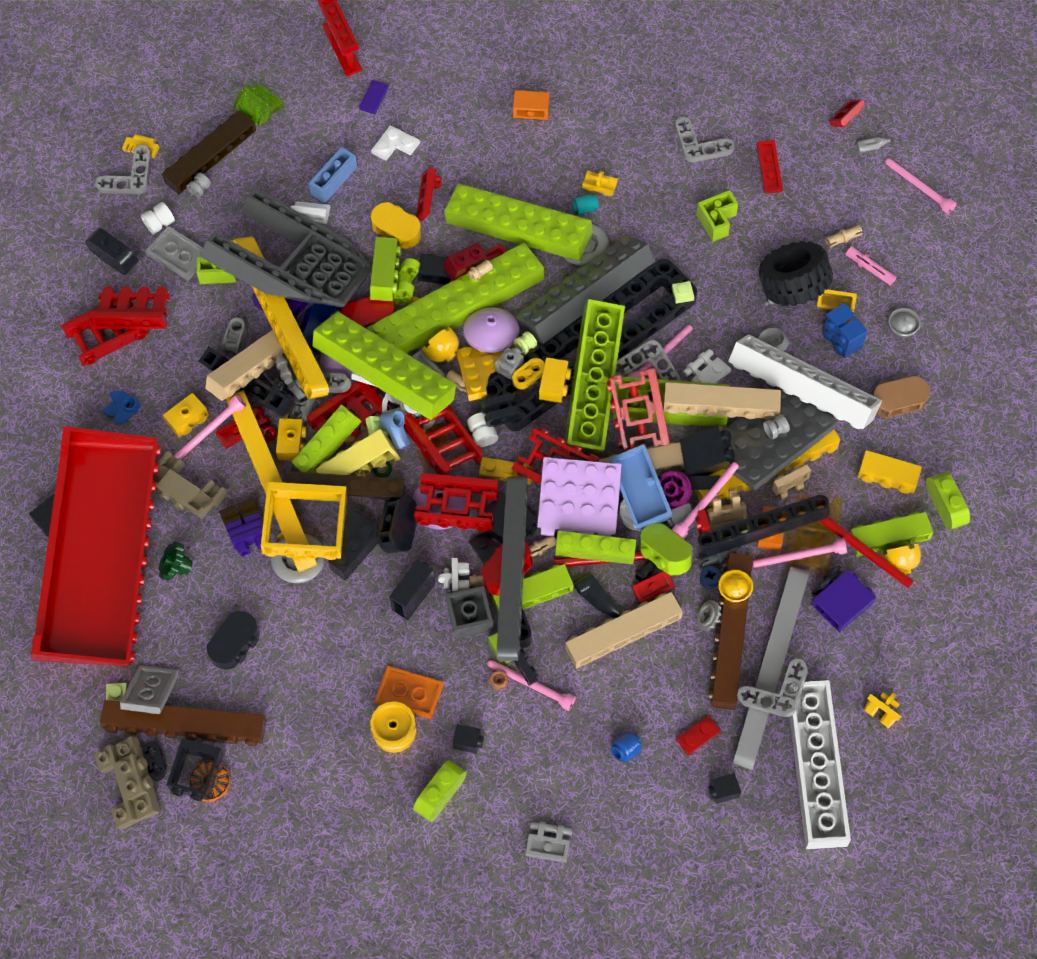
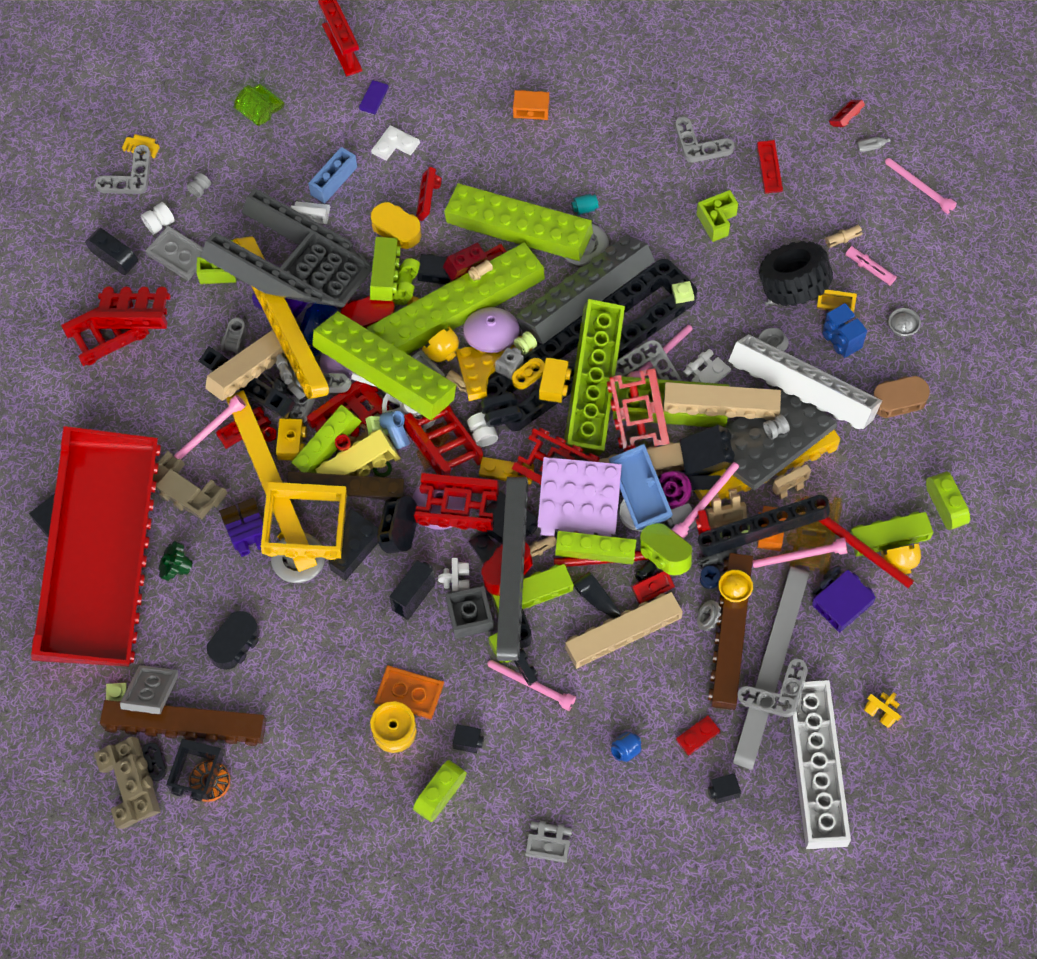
(119, 407): blue plate -> none
(186, 415): yellow brick -> none
(209, 151): dark brown brick -> none
(342, 439): none -> red hinge
(476, 581): tan pin -> none
(498, 675): nougat plate -> none
(600, 183): yellow hips -> none
(889, 472): yellow brick -> none

